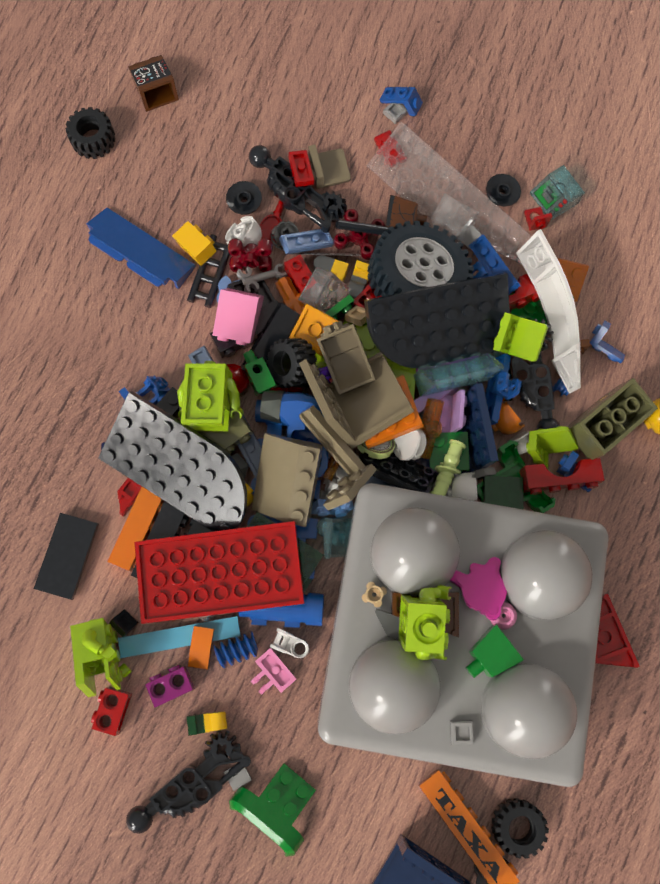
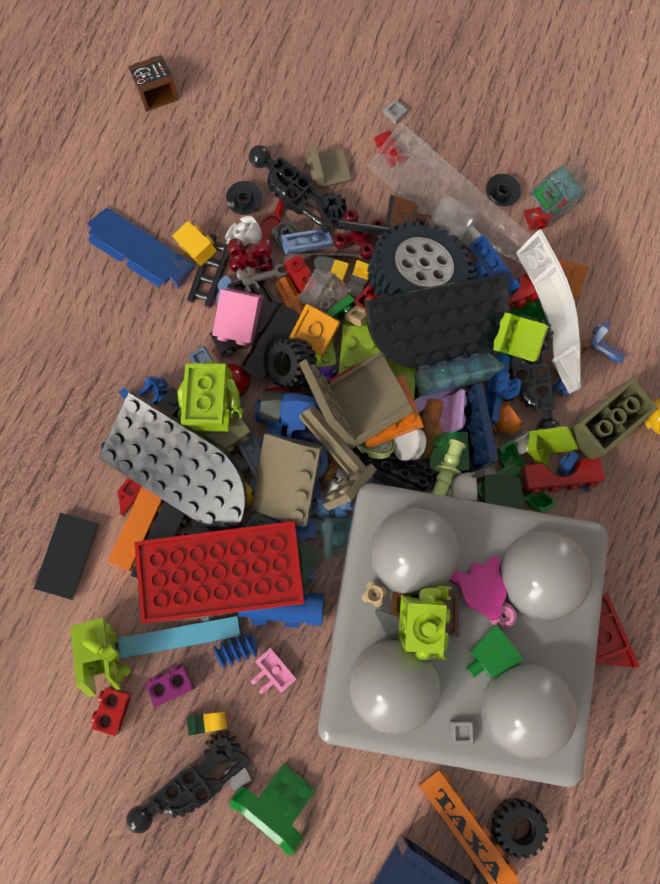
(90, 120): black tyre -> none
(123, 623): black plate -> none
(200, 647): orange slope -> none
(262, 381): green torso -> none
(288, 644): white piece -> none
(301, 168): red plate -> none
(345, 356): dark tan piece -> none
(403, 95): blue bracket -> none

